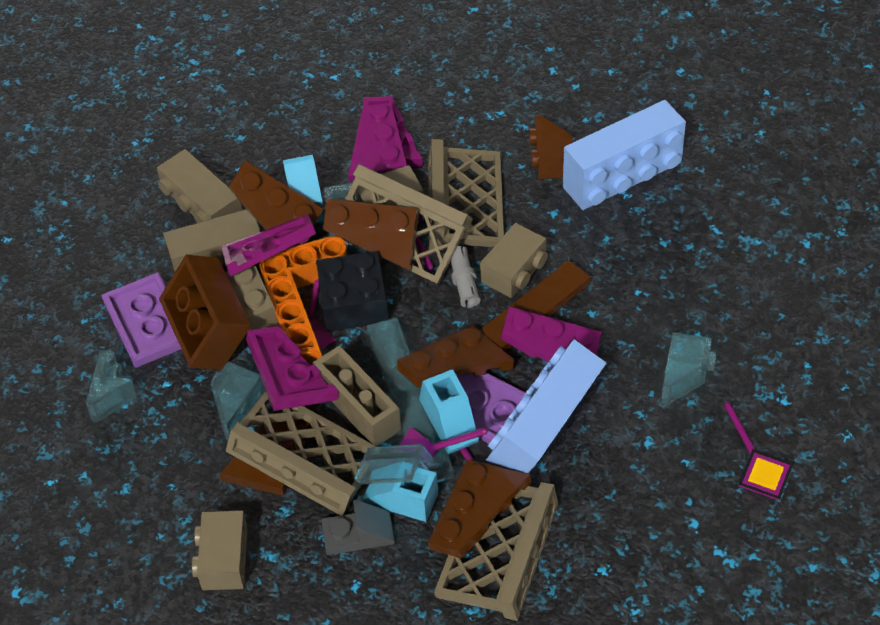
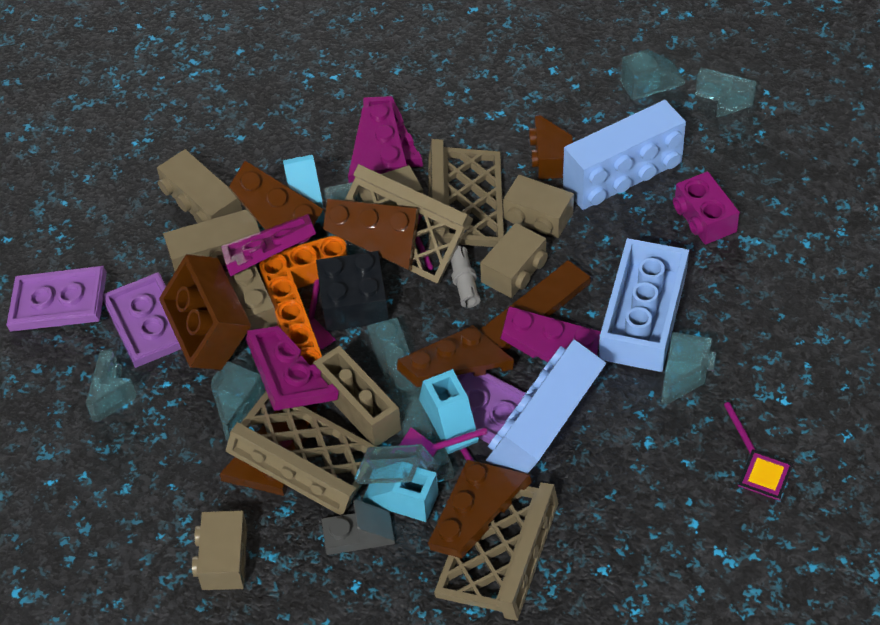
(57, 298): none -> medium lavender tile
(538, 206): none -> dark tan brick
(643, 305): none -> light blue brick
(648, 74): none -> clear light blue slope
(706, 208): none -> magenta brick
(730, 91): none -> clear light blue slope

